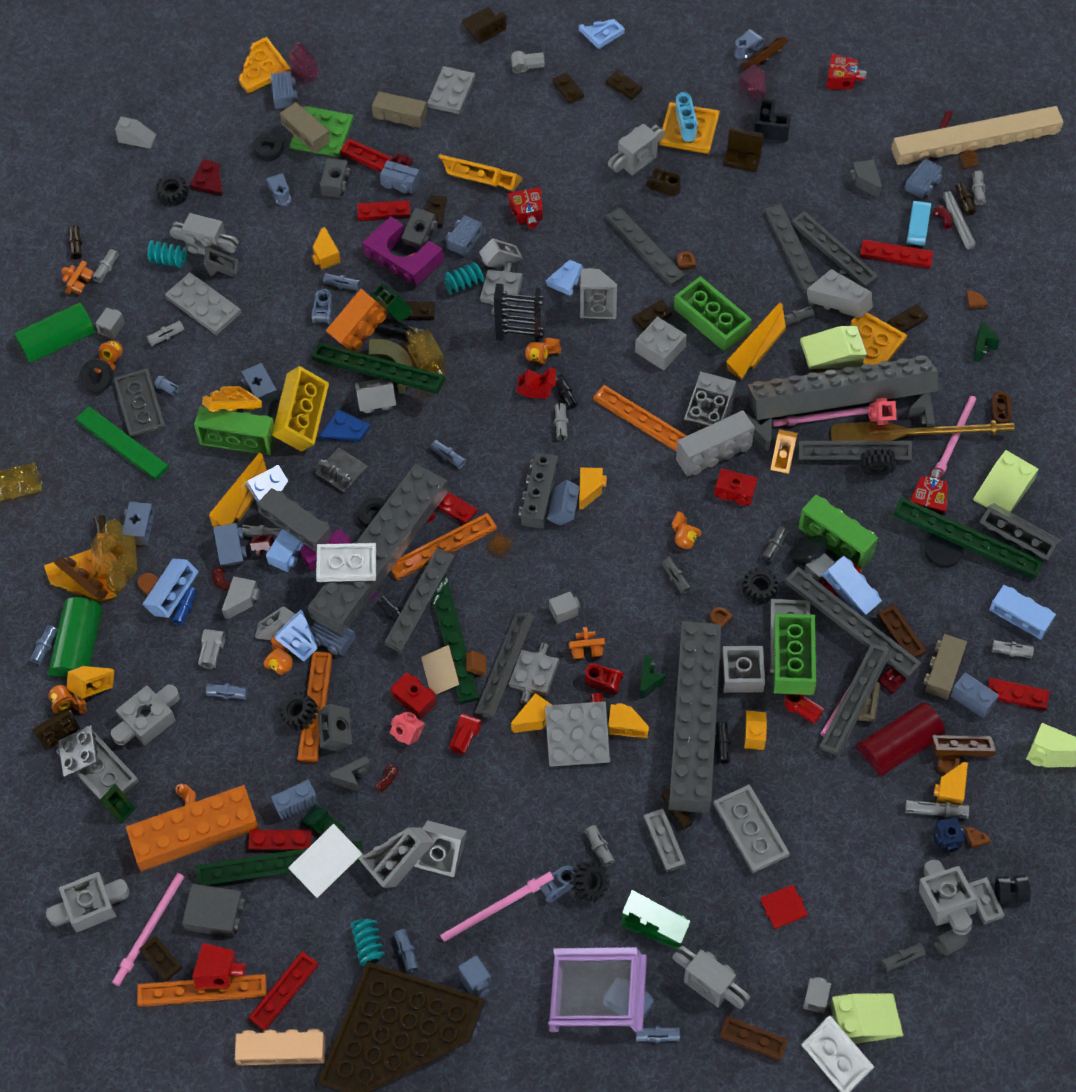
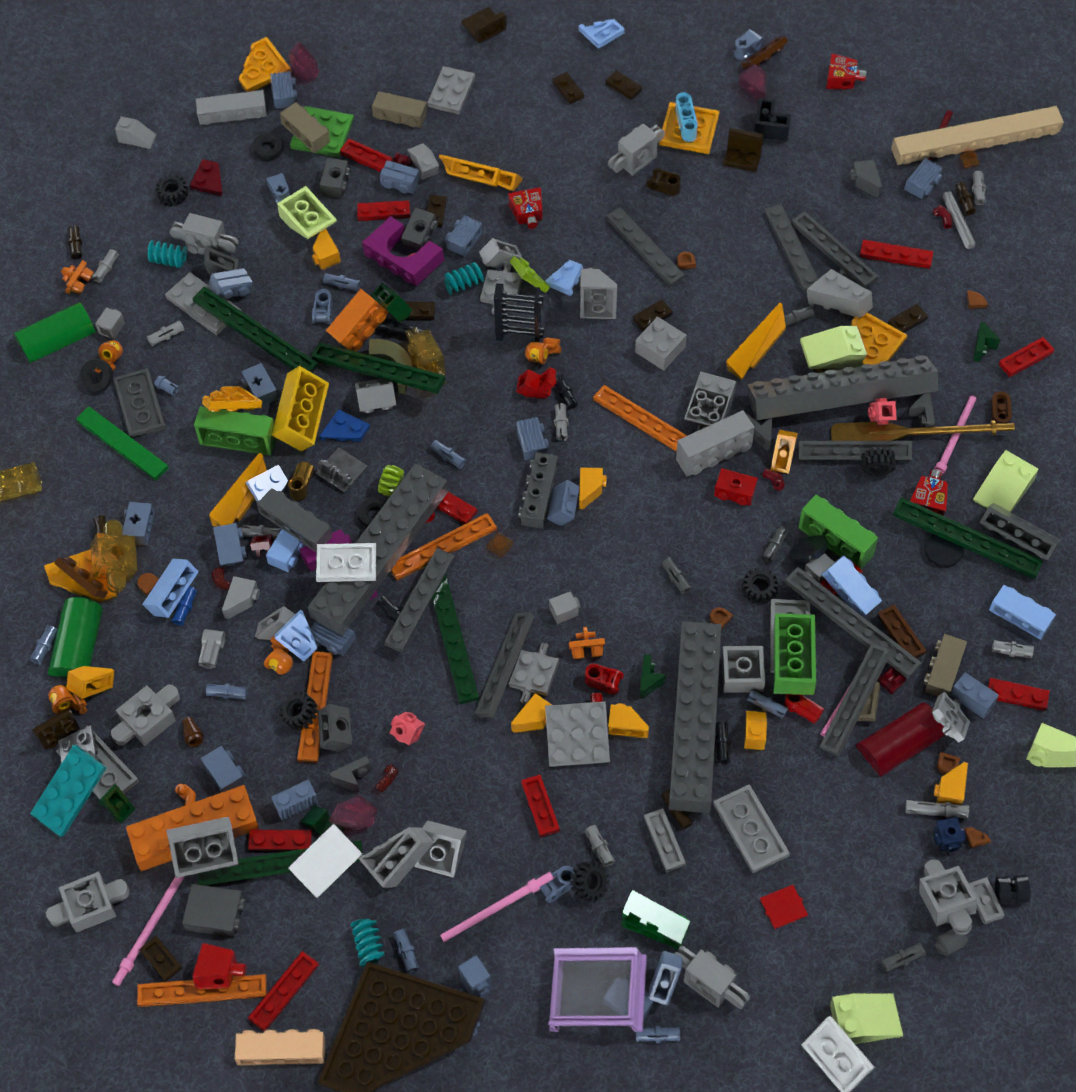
(68, 790): none -> teal plate
(192, 734): none -> reddish brown cone
(202, 847): none -> light grey brick
(222, 769): none -> sand blue brick
(230, 283): none -> sand blue brick
(231, 107): none -> light grey brick
(253, 330): none -> dark green plate
(300, 481): none -> pearl gold piece
(305, 213): none -> yellowish green slope
(354, 814): none -> clear pink slope
(390, 480): none -> lime gear
(413, 695): red brick -> none
(424, 160): none -> light grey slope
(440, 670): tan sticker -> none
(465, 731): red piece -> none
(476, 663): dark orange tile -> none
(522, 61): light grey piece -> none
(528, 274): none -> lime wing
(531, 437): none -> sand blue brick
(540, 806): none -> red plate
(665, 978): none -> sand blue brick
(685, 534): orange piece -> none
(712, 314): bright green brick -> none
(753, 1038): reddish brown plate -> none
(767, 704): none -> sand blue pin
(776, 479): none -> dark red arm
(792, 420): bright pink bar -> none
(817, 995): light grey brick -> none
(918, 223): medium azure beam -> none
(951, 717): none -> light grey plate
(963, 745): reddish brown plate -> none
(1026, 357): none -> red plate

